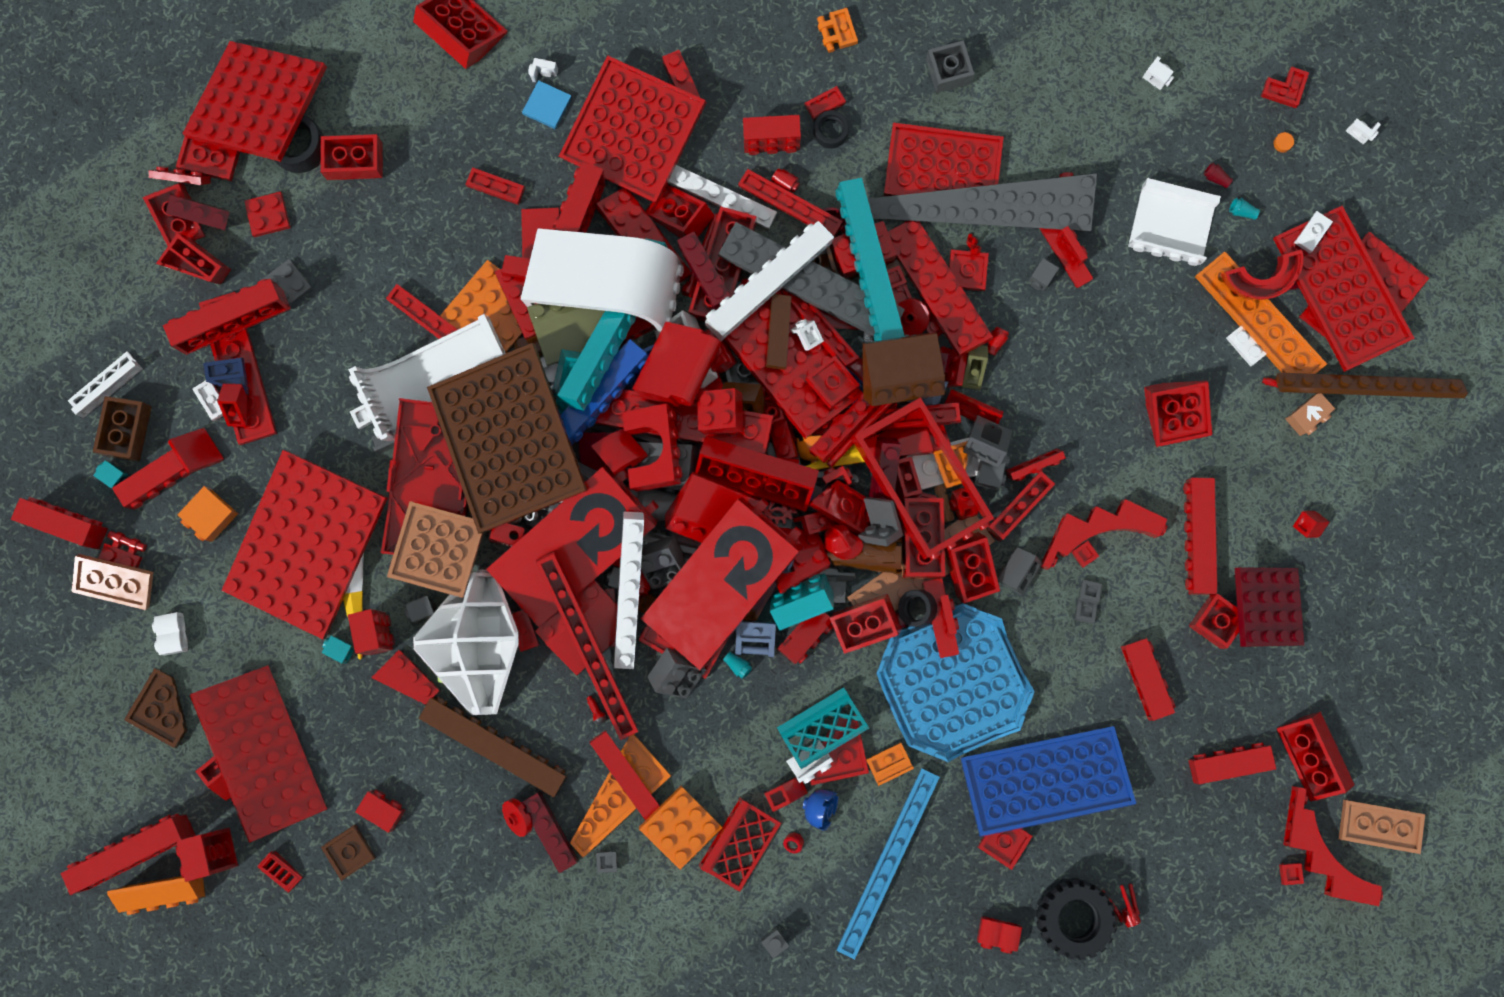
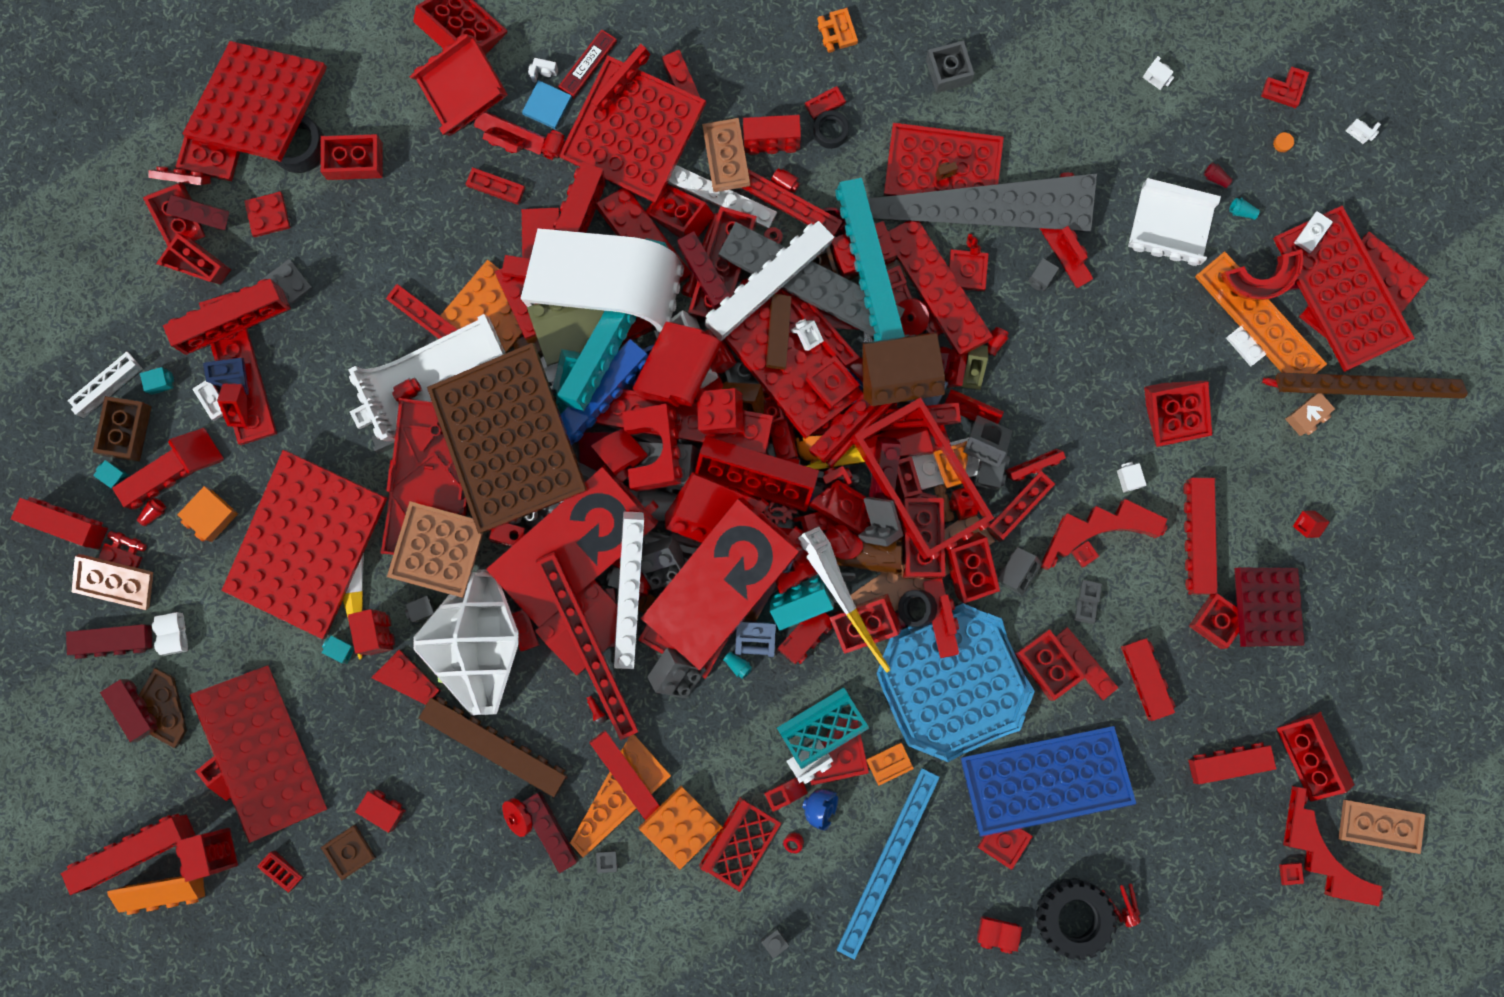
(109, 640): none -> dark red brick
(129, 710): none -> dark red brick
(152, 510): none -> red cone
(157, 380): none -> teal brick
(407, 389): none -> red brick
(459, 84): none -> red panel
(508, 135): none -> red bracket
(553, 145): none -> red brick
(587, 63): none -> tile
(619, 79): none -> red plate
(726, 155): none -> nougat plate
(773, 230): none -> red plate
(824, 562): none -> white plate
(946, 170): none -> reddish brown plate
(1050, 665): none -> red brick
(1094, 674): none -> red plate
(1131, 477): none -> white brick

